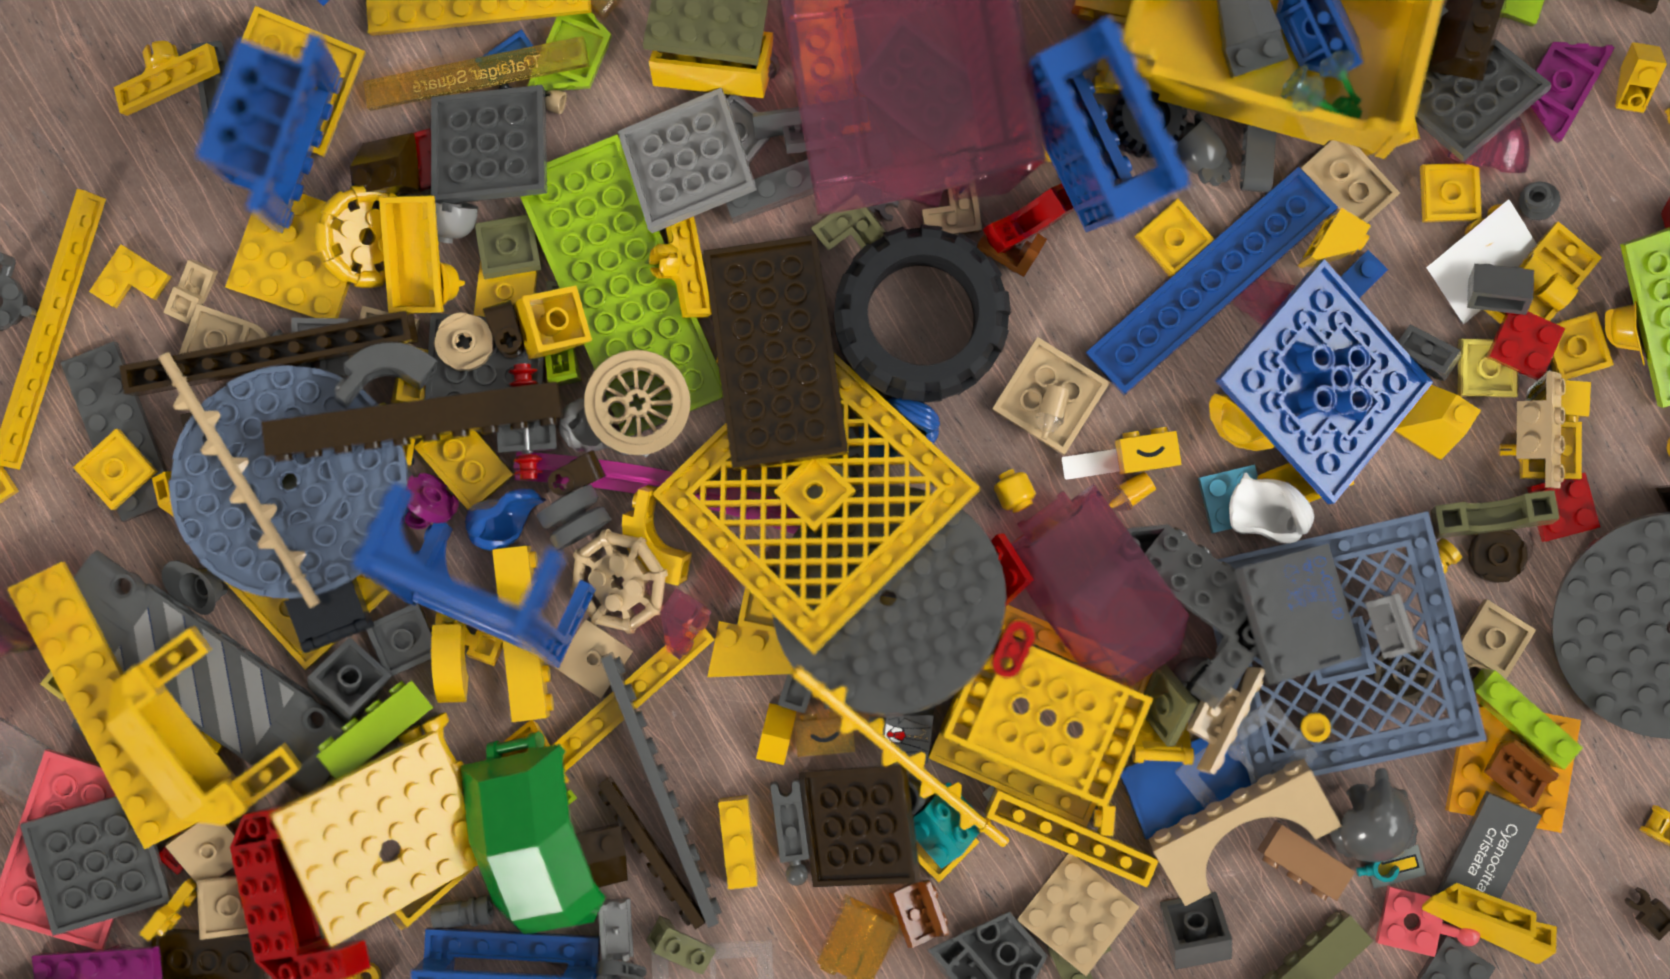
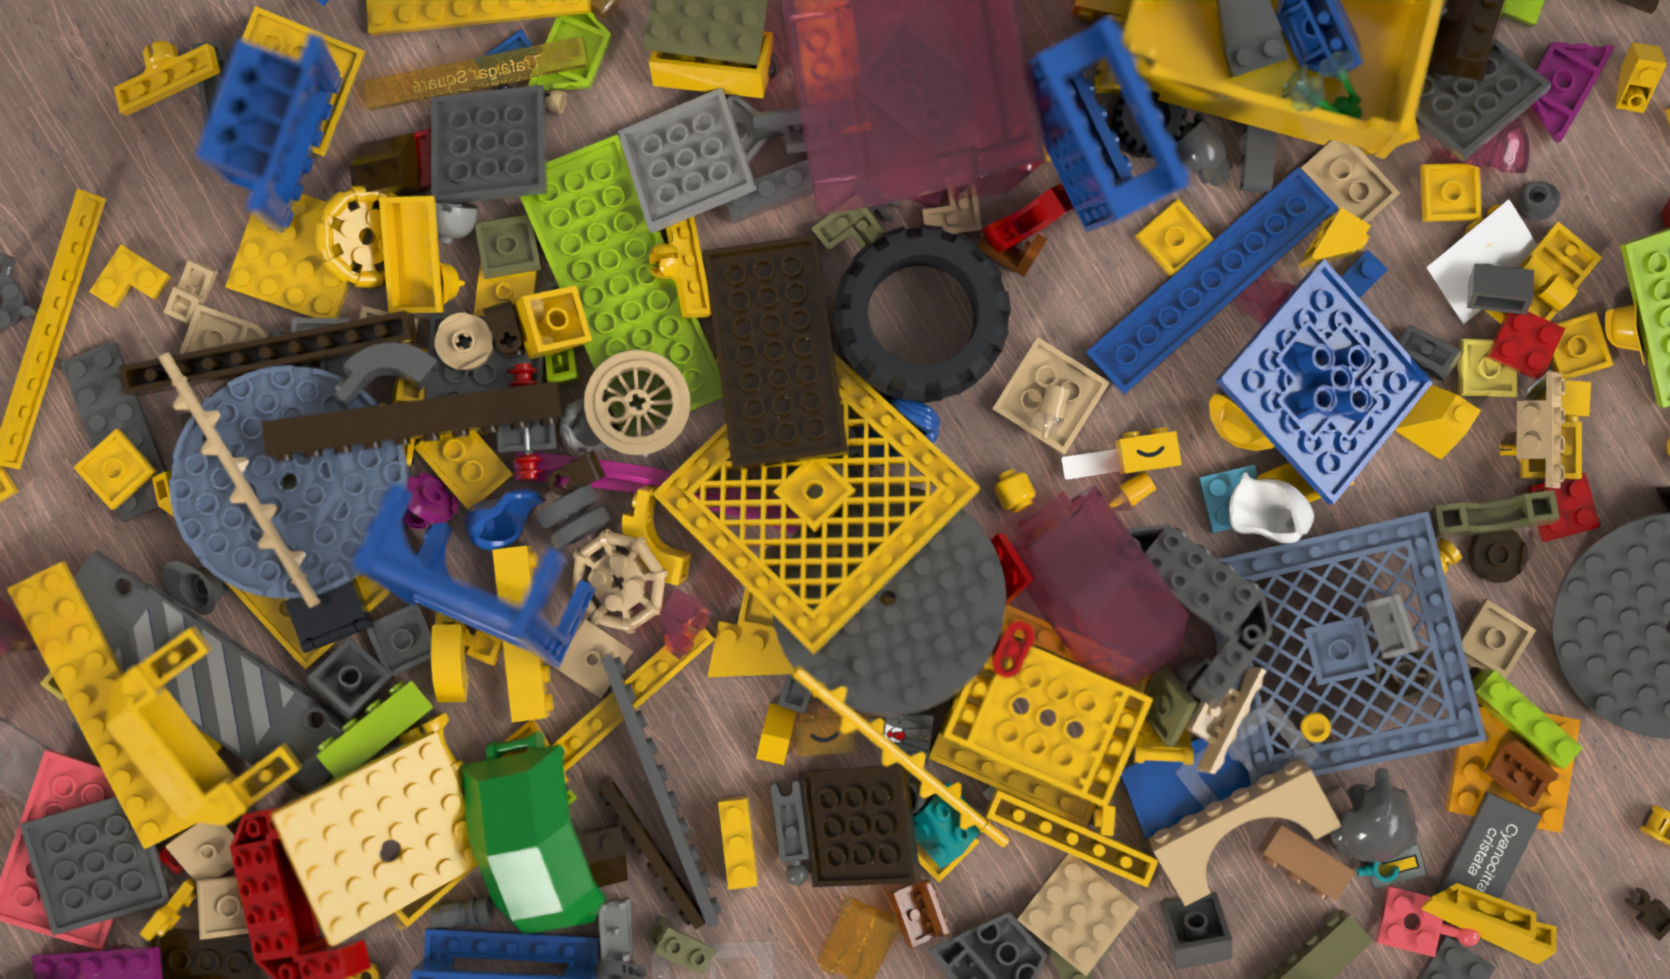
(1298, 613): dark grey plate -> none

